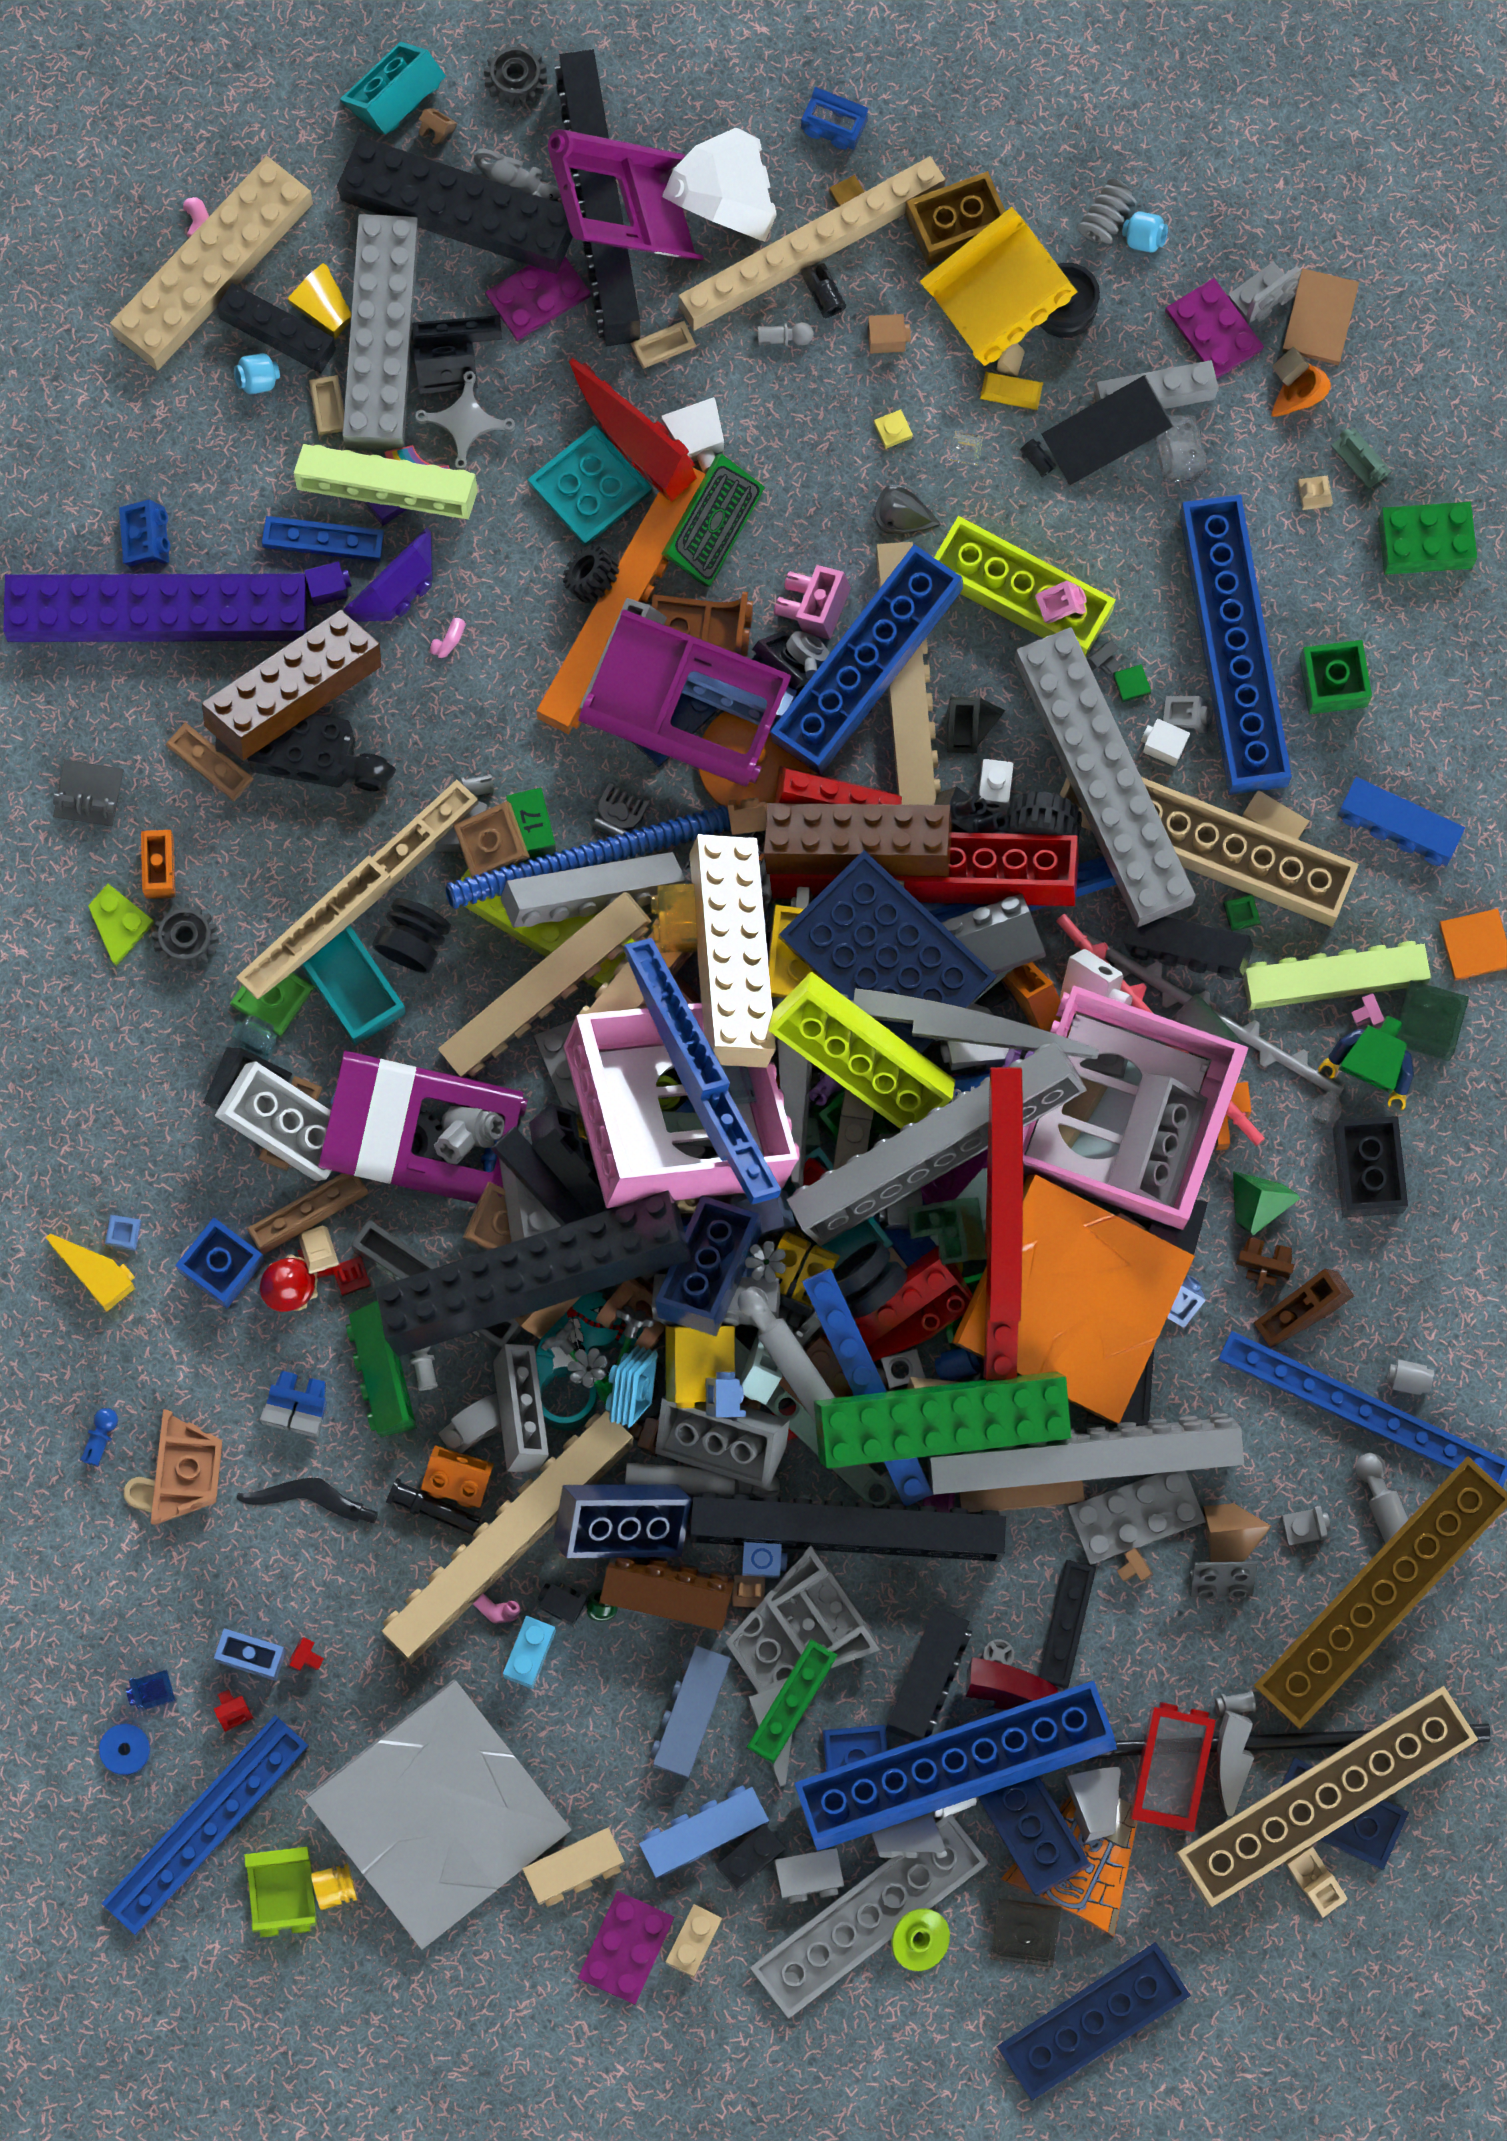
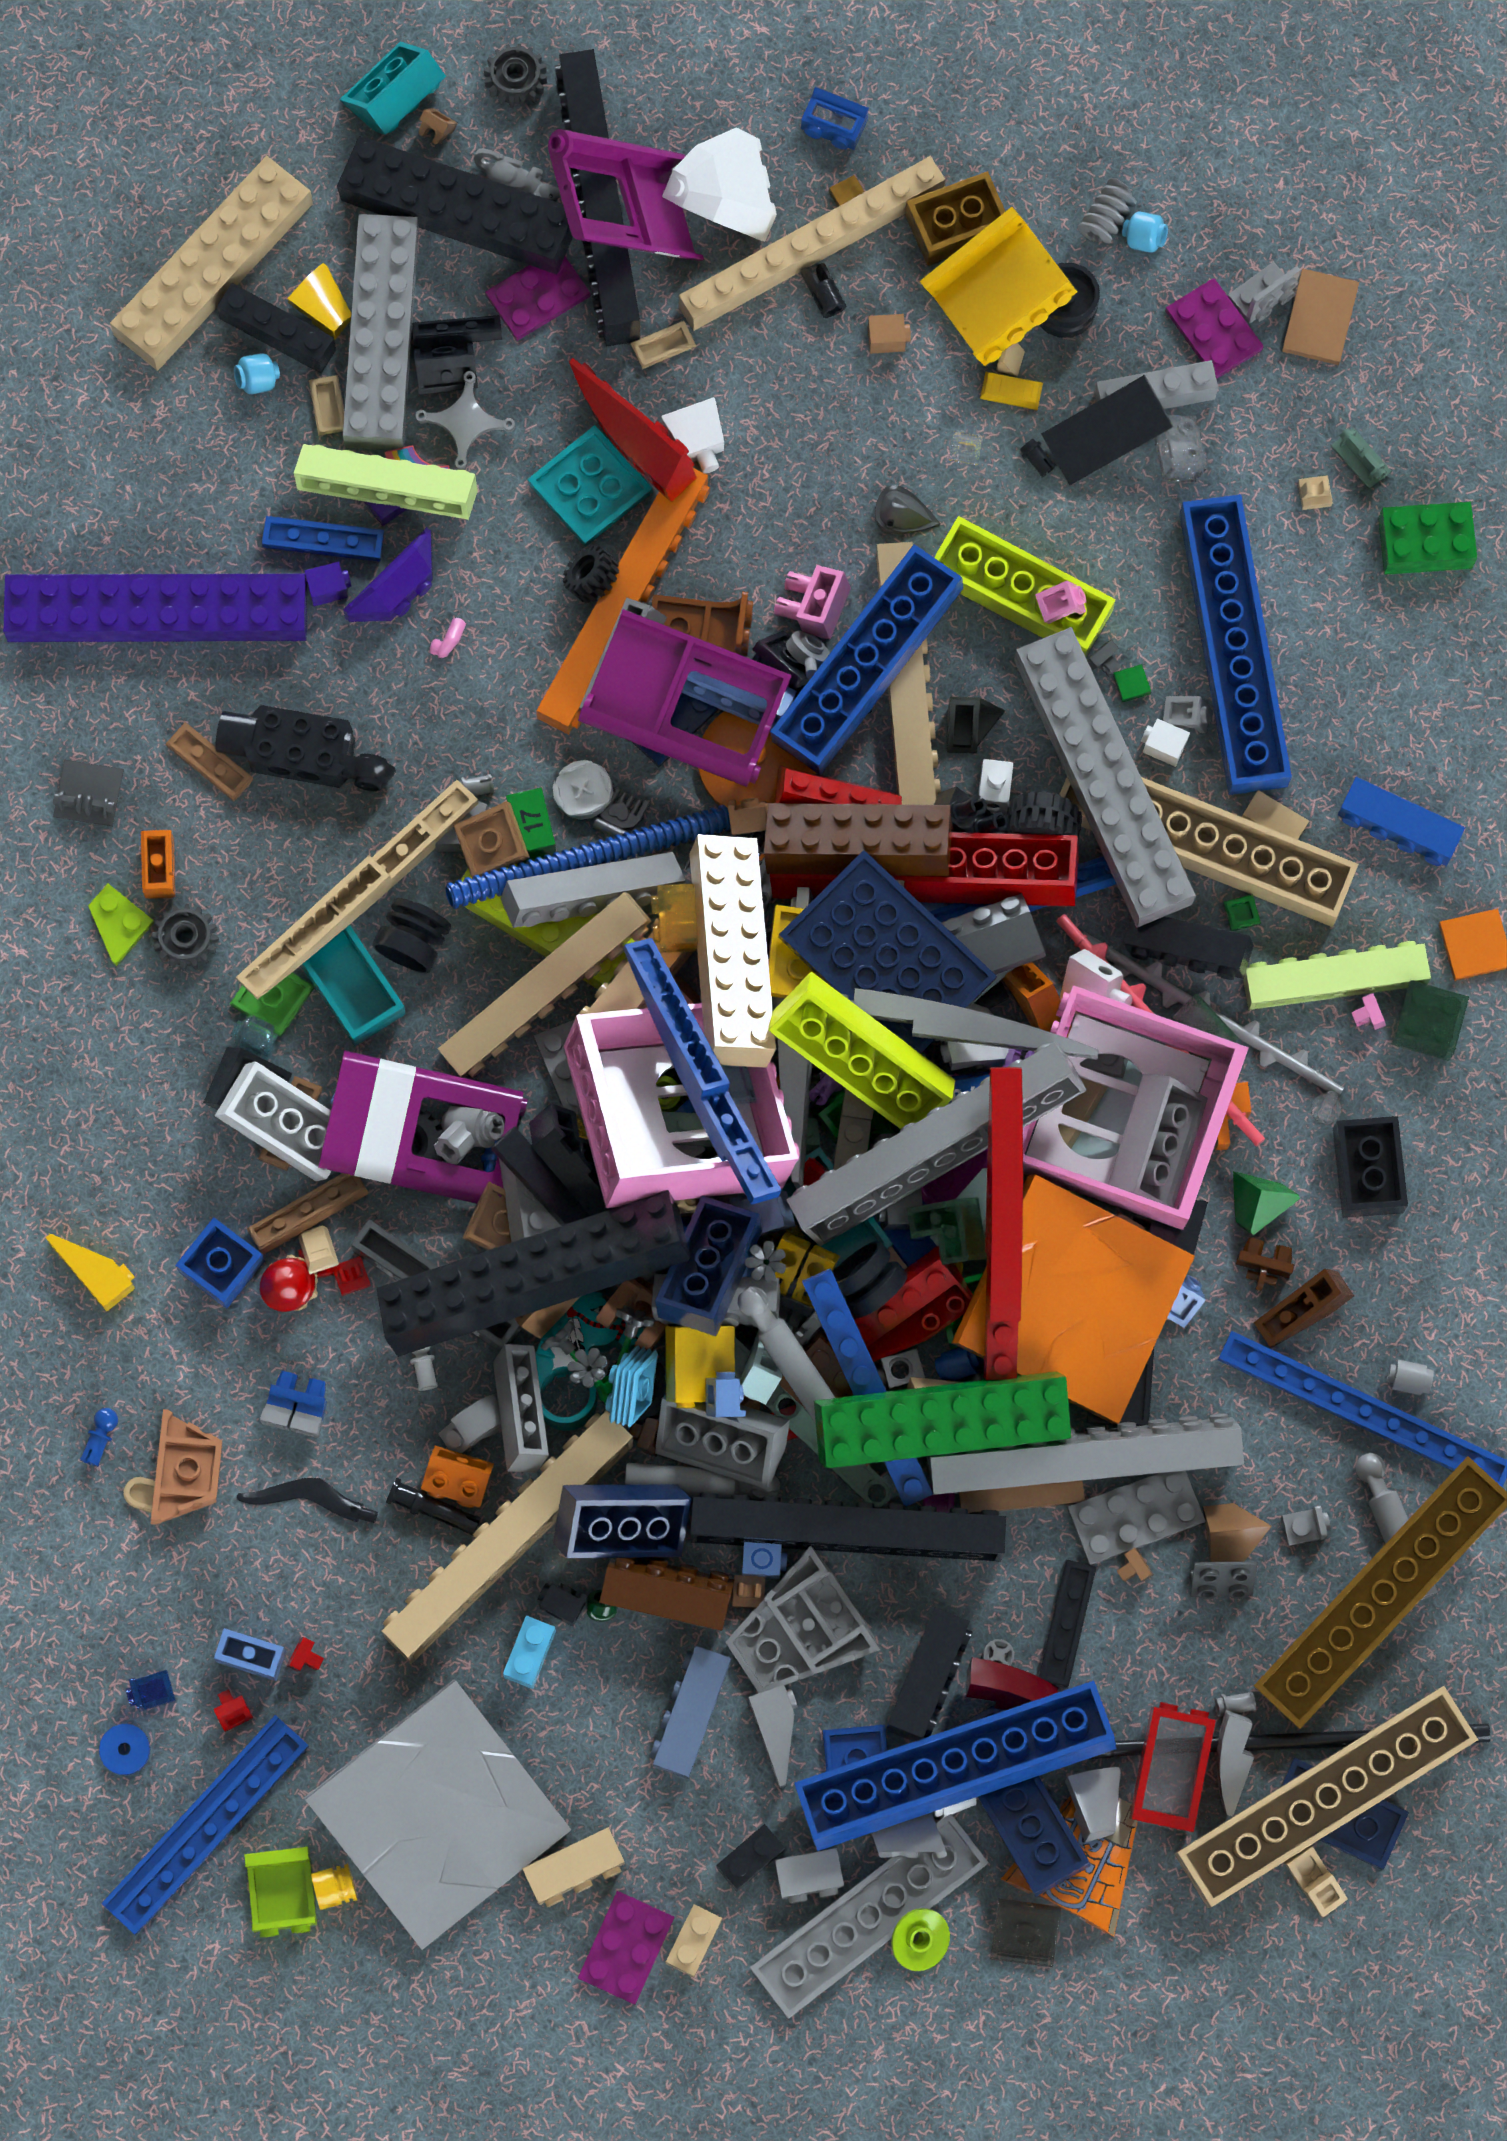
(123, 1232): medium blue tile -> none
(144, 533): blue bracket -> none
(198, 213): bright pink arm -> none
(291, 685): brick -> none
(382, 1373): green slope -> none
(499, 1612): bright pink arm -> none
(583, 789): none -> white tile
(704, 1832): medium blue brick -> none
(713, 520): tile -> none
(792, 1701): green tile -> none
(800, 334): light grey pin -> none
(893, 429): light yellow plate -> none
(1093, 2021): dark blue plate -> none
(1290, 366): dark tan tile -> none
(1304, 392): orange piece -> none
(1335, 677): green brick -> none
(1375, 1059): green torso -> none

